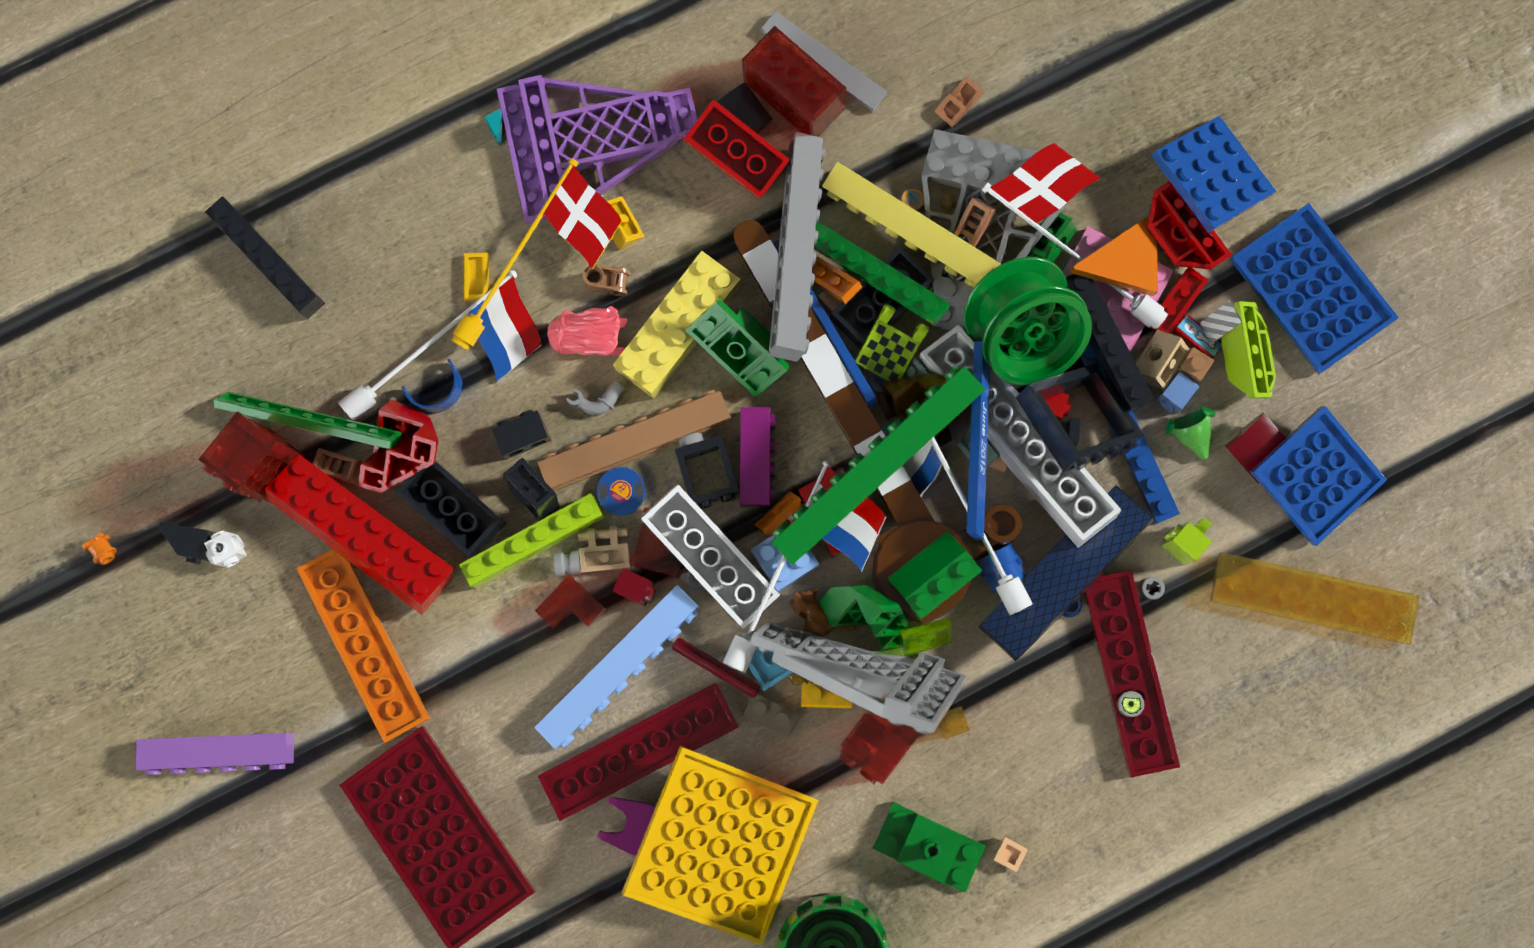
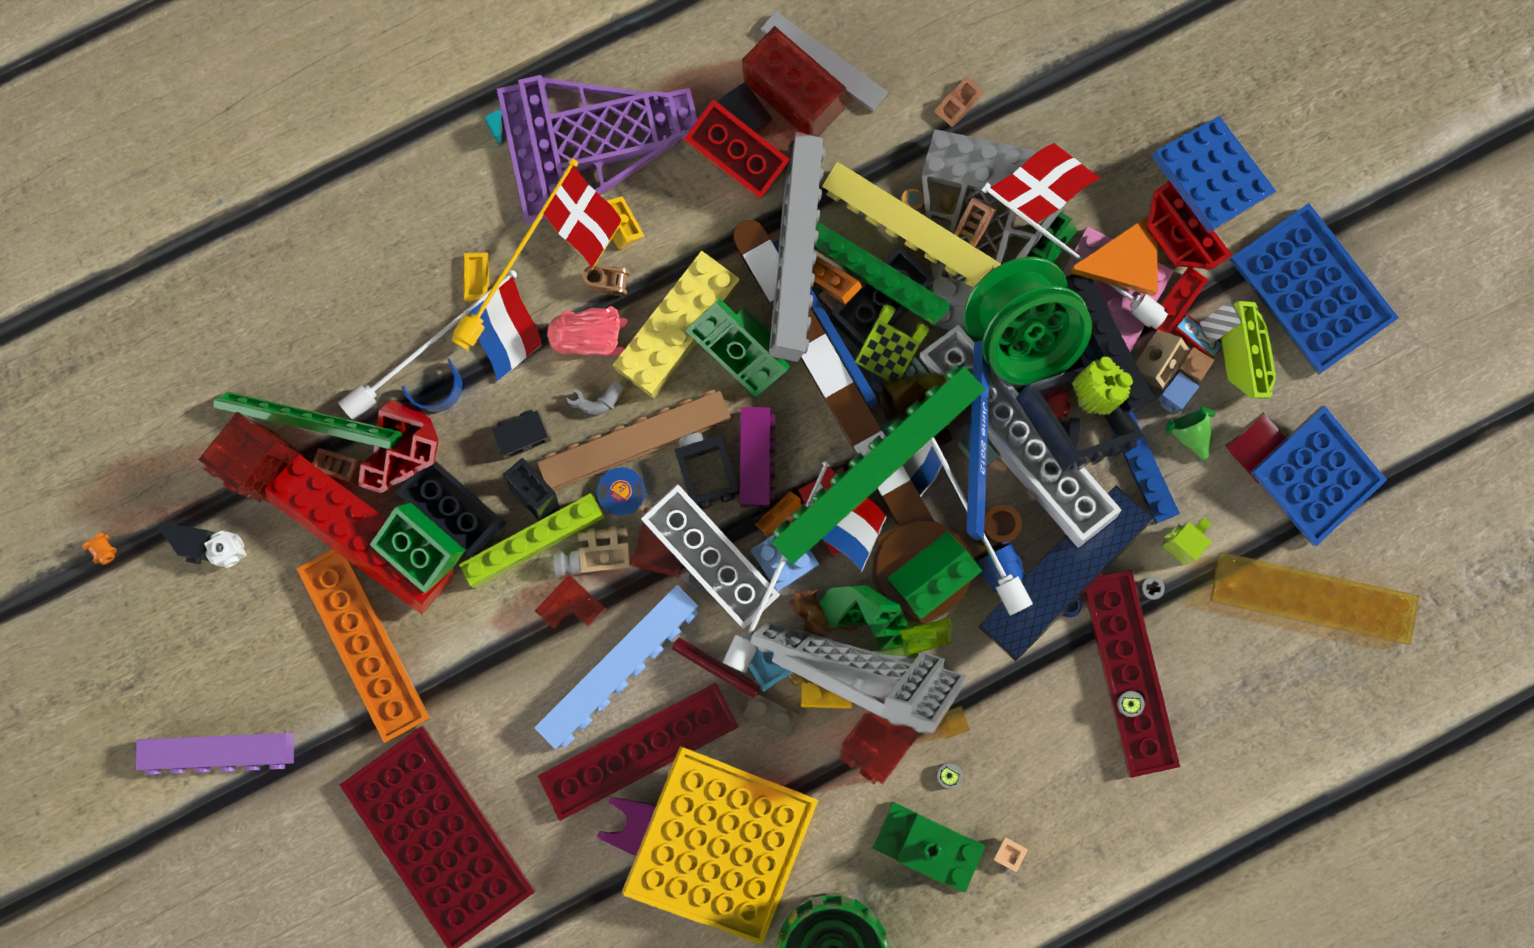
(265, 257): black brick -> none
(417, 546): none -> green slope
(634, 587): dark red brick -> none
(949, 775): none -> tile
(1102, 386): none -> lime brick

